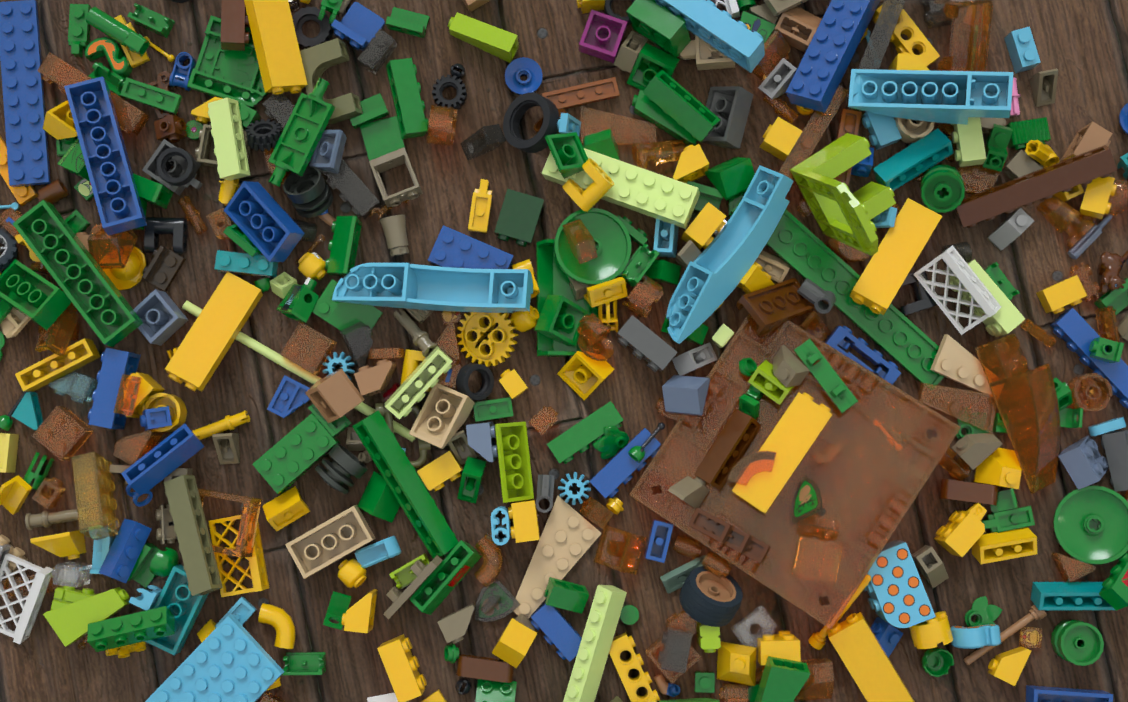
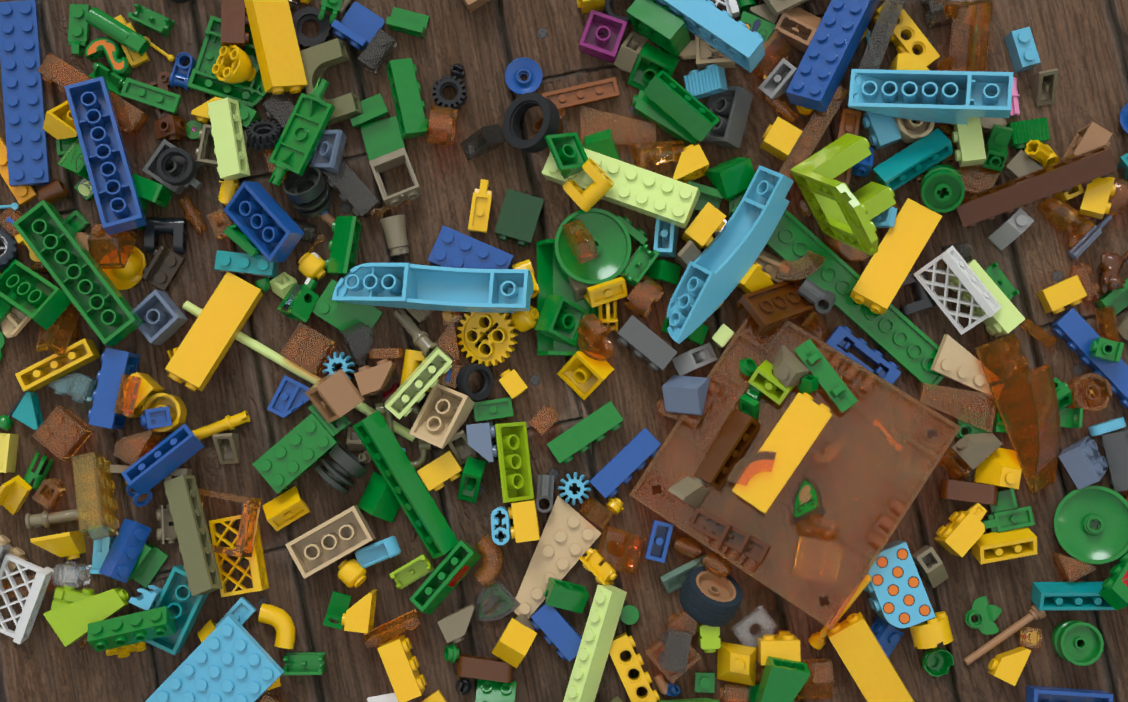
(163, 562): green hair -> none
(233, 65): none -> yellow piece
(392, 629): none -> clear orange plate
(422, 572): dark tan hinge -> none
(484, 36): lime slope -> none
(568, 124): medium azure plate -> none
(604, 574): none -> yellow hinge
(611, 442): green plate -> none
(638, 452): hinge -> none
(706, 82): none -> medium azure brick
(800, 268): none -> clear orange tile
(808, 384): none -> green piece
(976, 636): medium azure animal -> none

